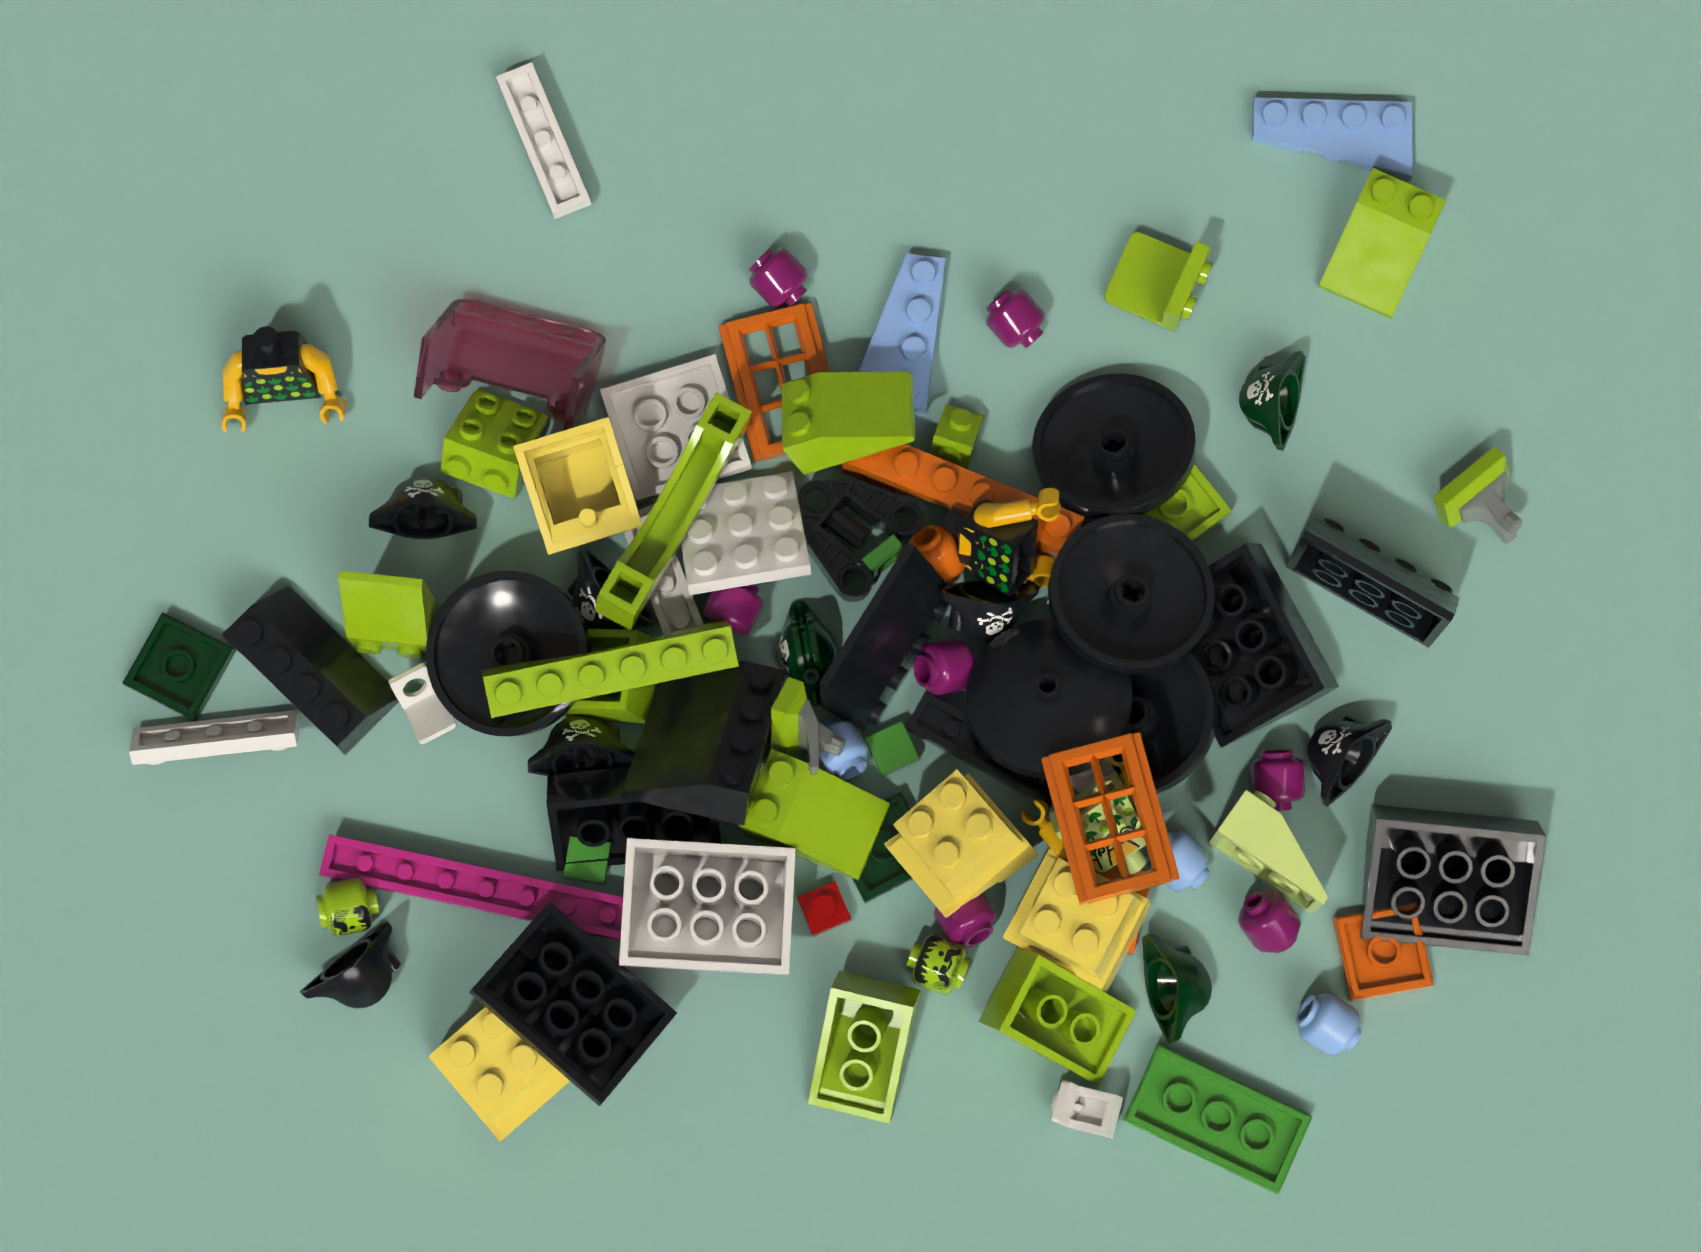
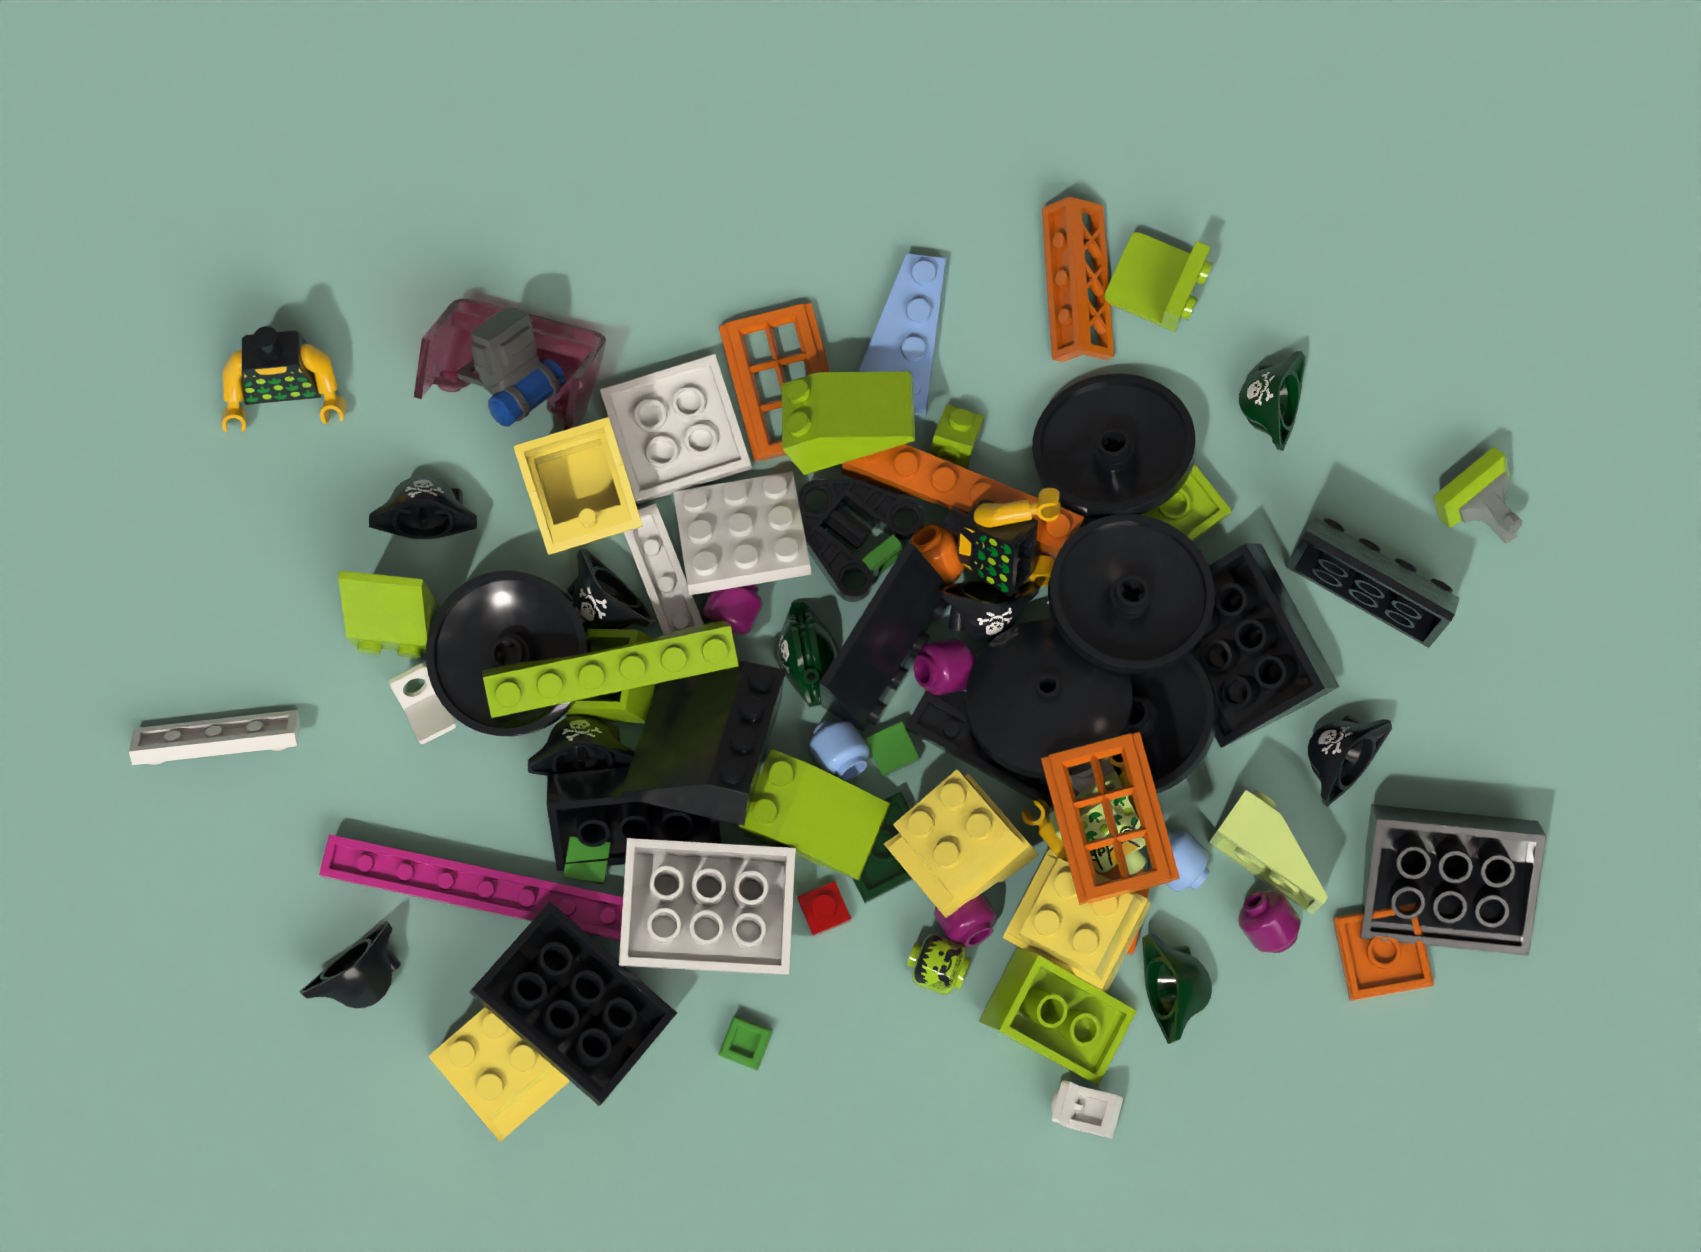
(179, 667): dark green tile -> none
(312, 667): black slope -> none
(347, 906): lime head -> none
(483, 439): lime bracket -> none
(510, 367): none -> dark grey piece
(543, 140): white plate -> none
(674, 512): lime arch -> none
(745, 1043): none -> bright green tile
(778, 277): magenta head -> none
(797, 728): piece -> none
(863, 1046): lime slope -> none
(1015, 318): magenta head -> none
(1071, 276): none -> orange fence
(1217, 1118): bright green tile -> none
(1278, 777): magenta head -> none
(1328, 1023): light blue head -> none
(1344, 130): light blue wing -> none
(1382, 243): lime slope -> none

